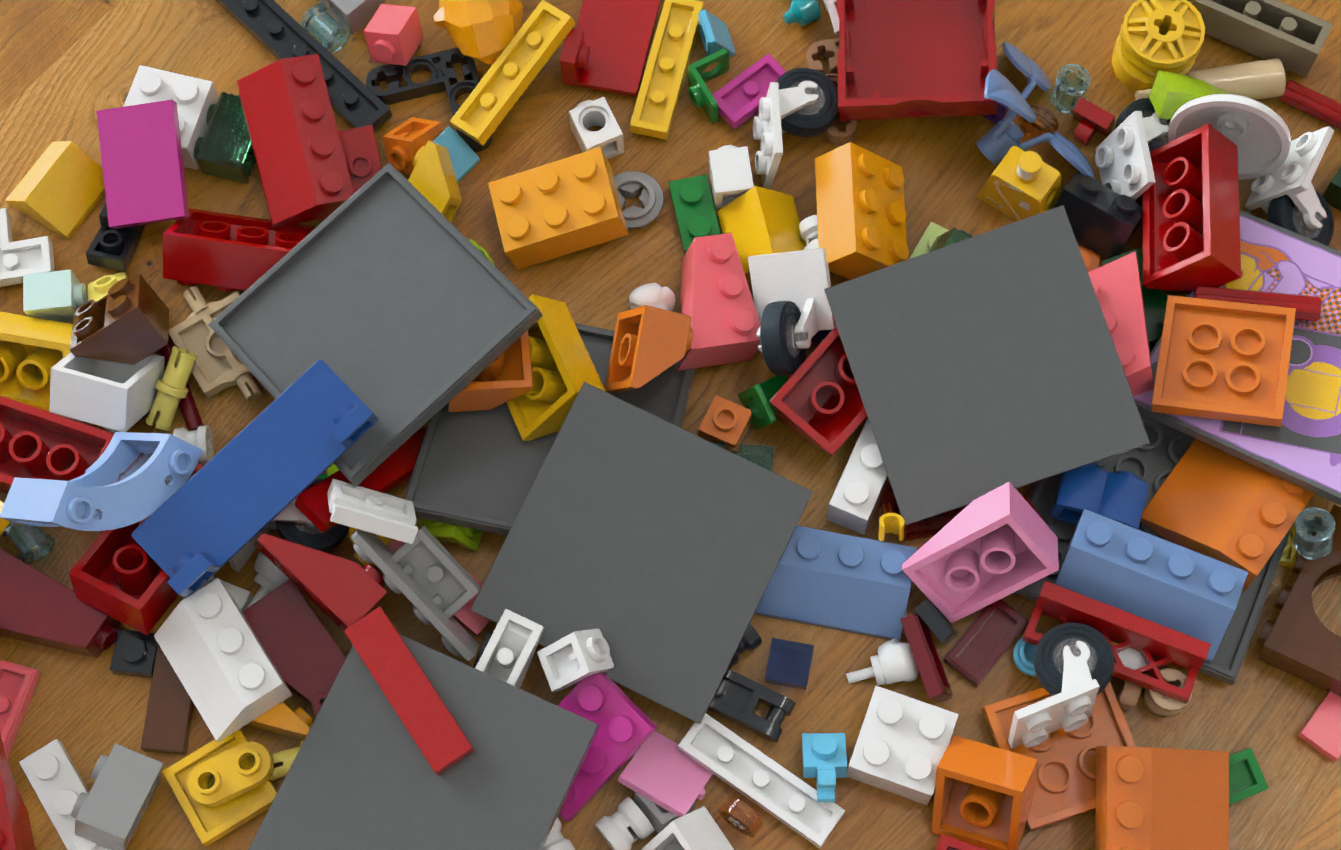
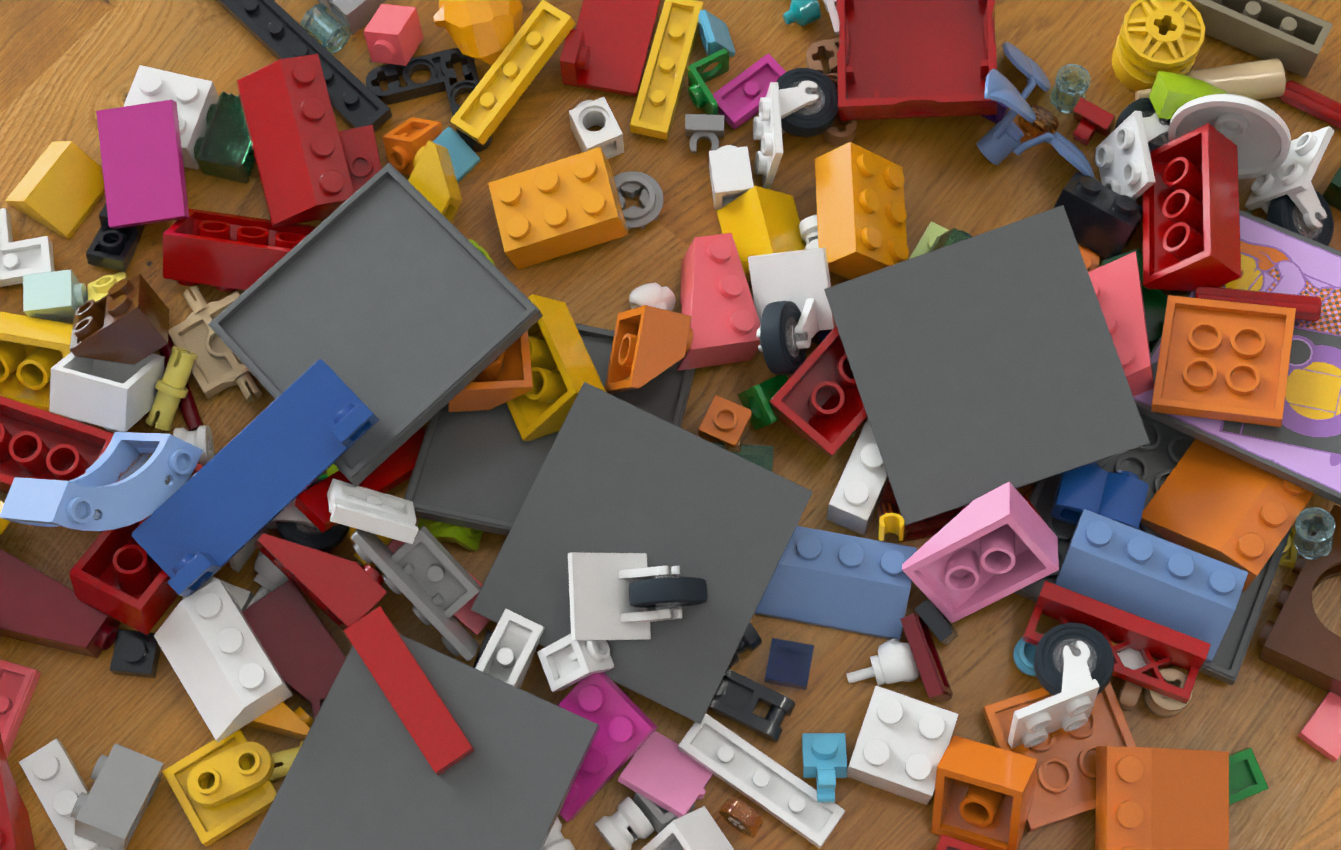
(30, 541): clear light blue bush -> none
(168, 711): reddish brown tile -> none
(615, 589): none -> white plate
(693, 209): green plate -> none
(704, 127): none -> light grey tile
(985, 641): dark red tile -> none
(1022, 185): yellow torso -> none

